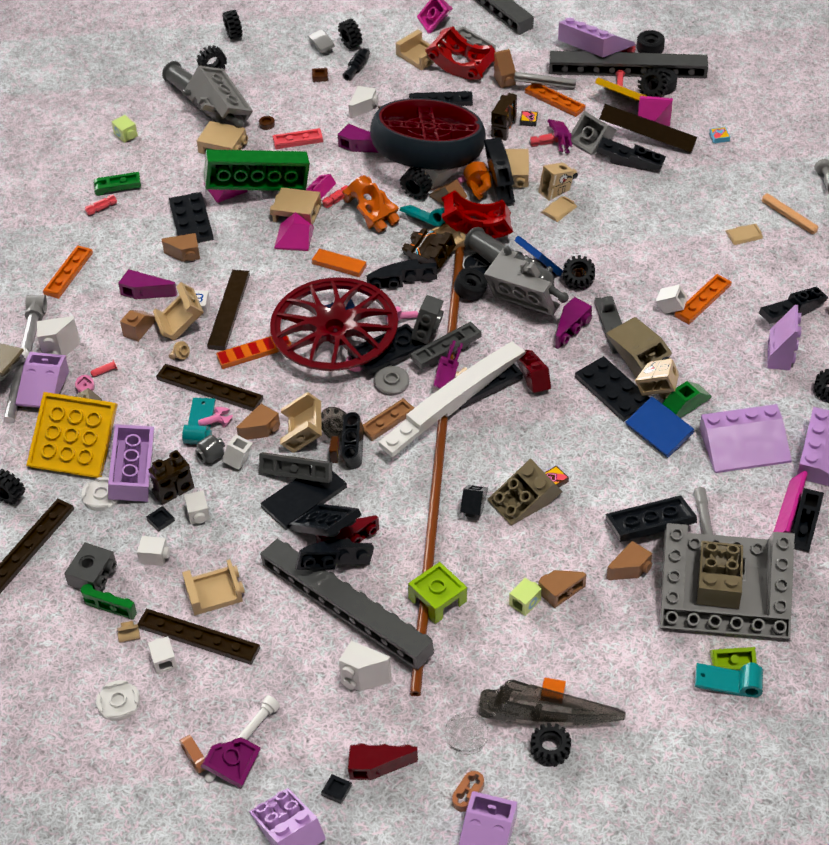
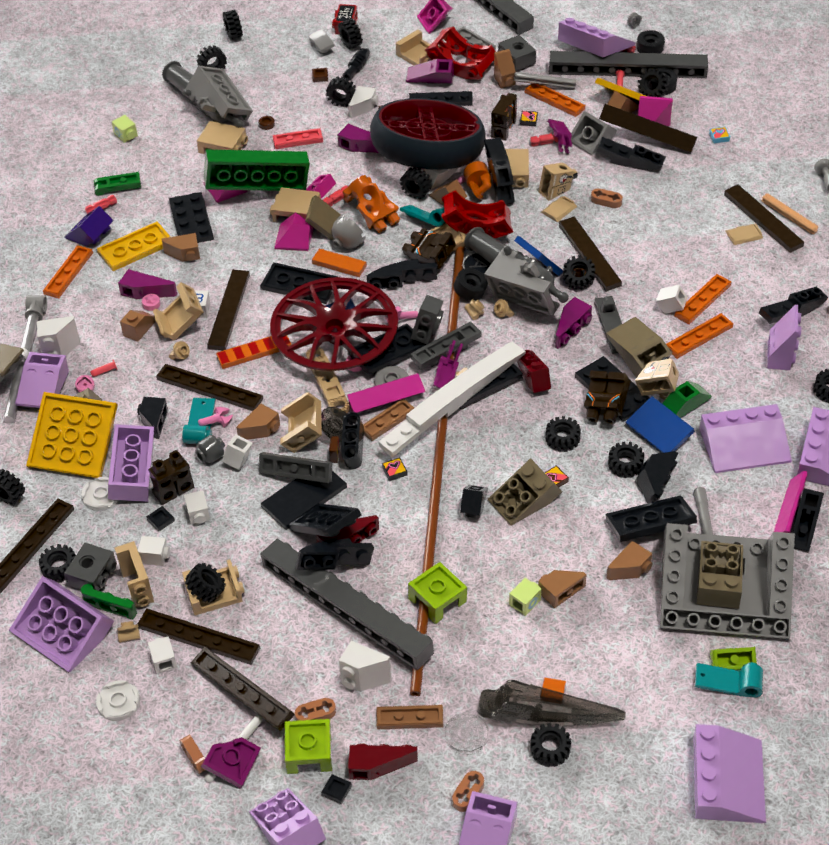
(53, 555): none -> black tyre
(60, 624): none -> lavender slope
(90, 227): none -> dark purple slope
(131, 563): none -> tan panel
(133, 246): none -> yellow tile
(151, 302): none -> bright pink tile
(153, 413): none -> black slope
(205, 582): none -> black tyre
(242, 688): none -> dark brown tile
(286, 278): none -> black tile
(308, 744): none -> lime panel
(315, 710): none -> nougat beam
(321, 216): none -> dark tan tile
(331, 390): none -> tan piece
(344, 13): none -> brick
(344, 85): none -> black tyre
(346, 233): none -> light grey cylinder
(385, 393): none -> dark pink slope
(394, 469): none -> tile
(410, 717): none -> medium nougat tile
(432, 72): none -> magenta slope
(474, 309): none -> tan plate
(502, 309): none -> tan plate
(521, 51): none -> dark grey brick
(566, 426): none -> black tyre
(586, 247): none -> dark brown tile
(606, 198): none -> nougat beam
(606, 395): none -> dark brown hips
(623, 103): none -> medium nougat slope
(626, 468): none -> black tyre
(634, 20): none -> light grey bush
(656, 474): none -> black slope
(699, 335): none -> orange tile
(728, 775): none -> lavender slope
(764, 218): none -> dark brown tile

